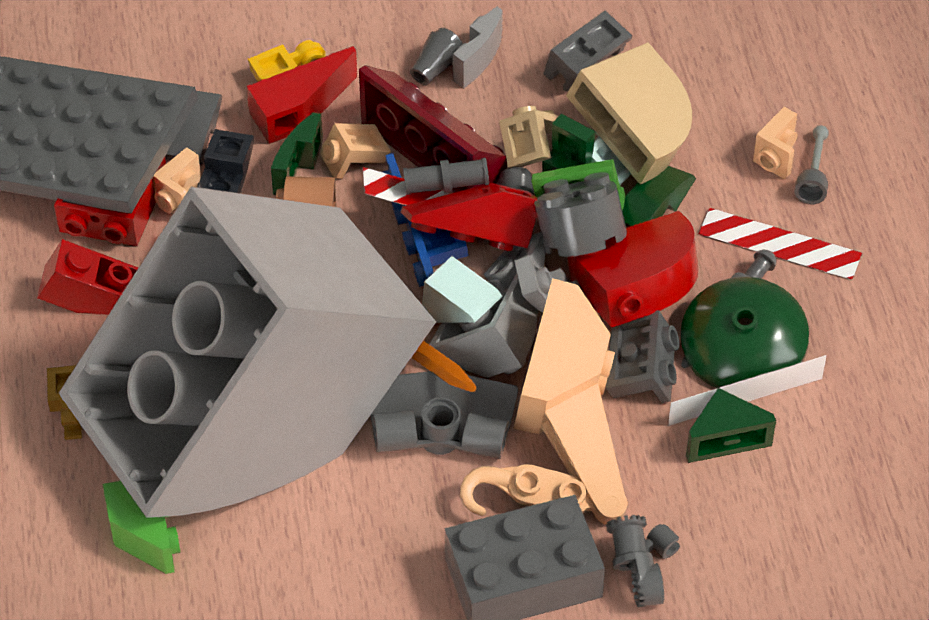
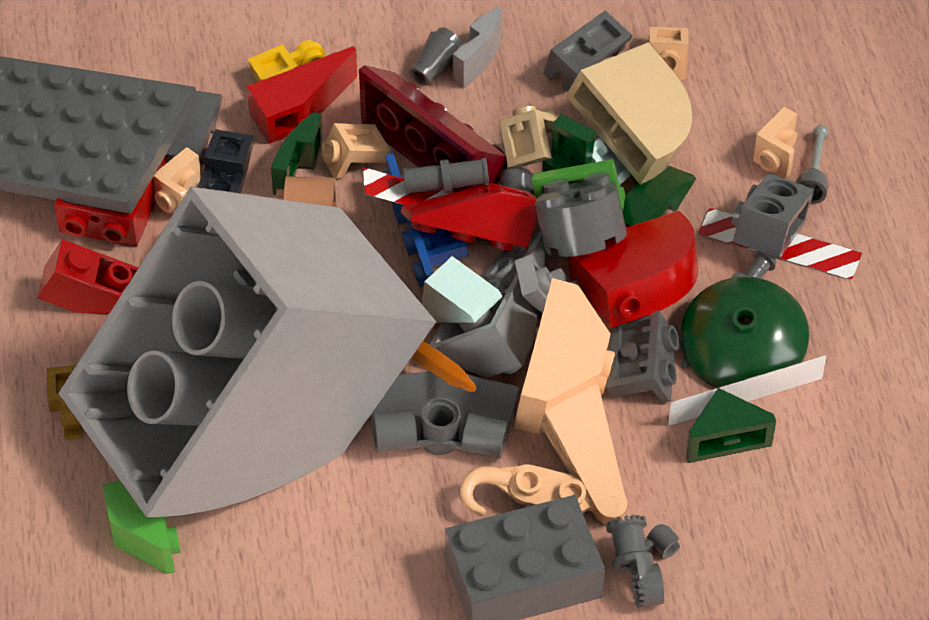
(672, 46): none -> light nougat bracket
(771, 215): none -> dark grey brick

